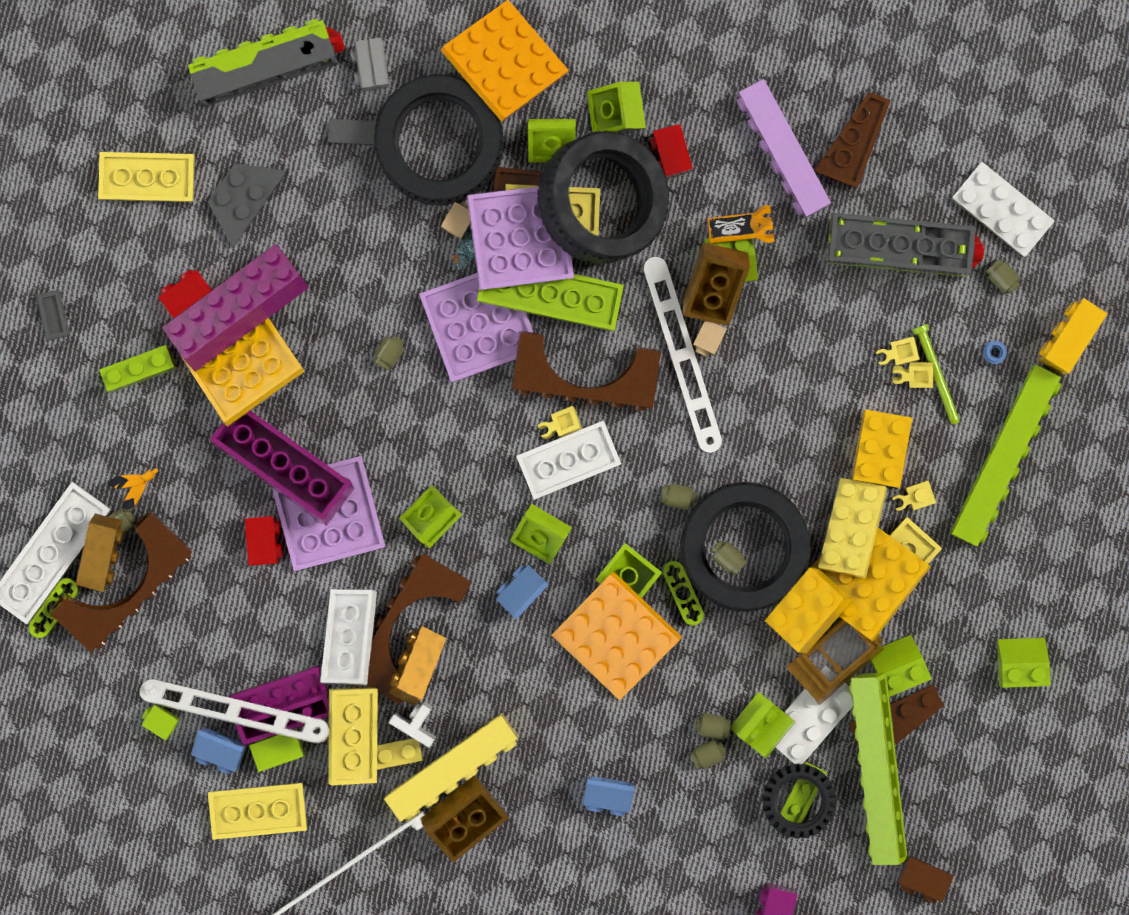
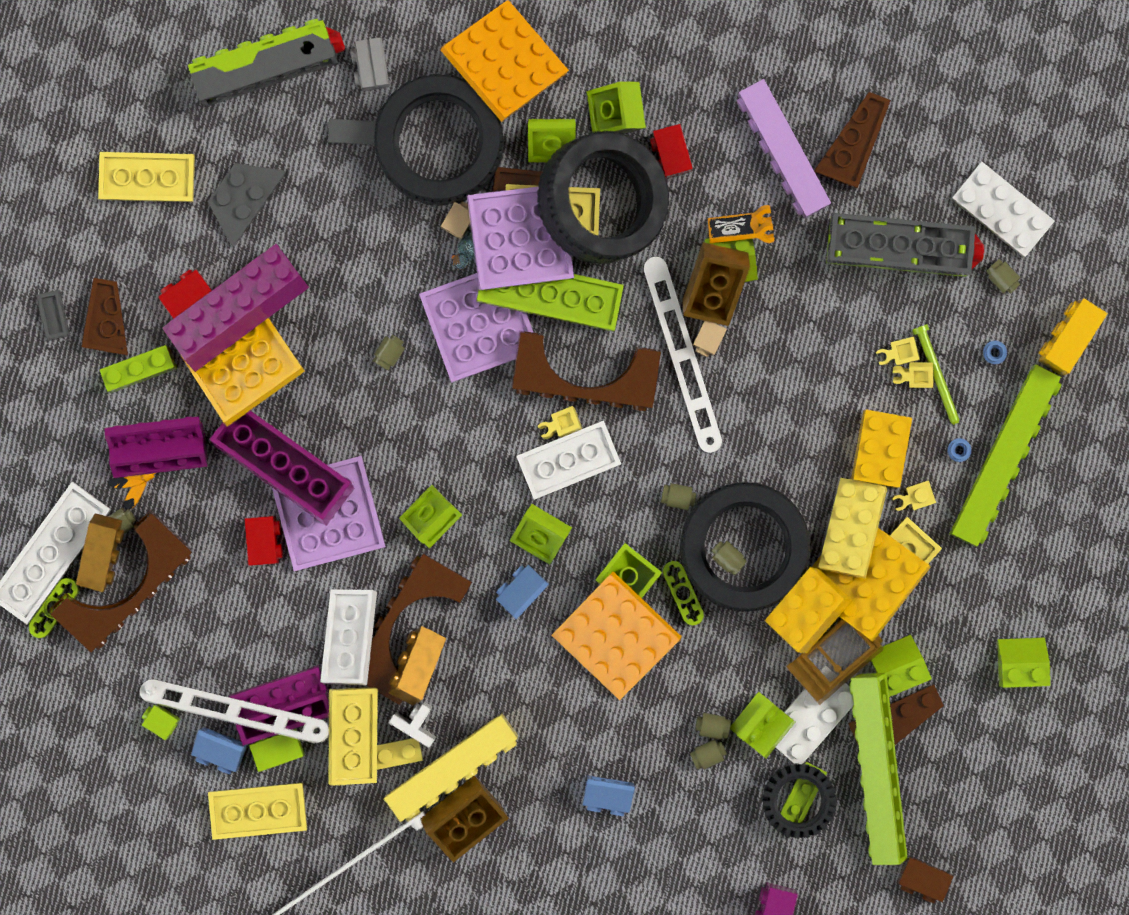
(104, 319): none -> reddish brown wing
(156, 447): none -> magenta brick
(966, 450): none -> medium blue plate

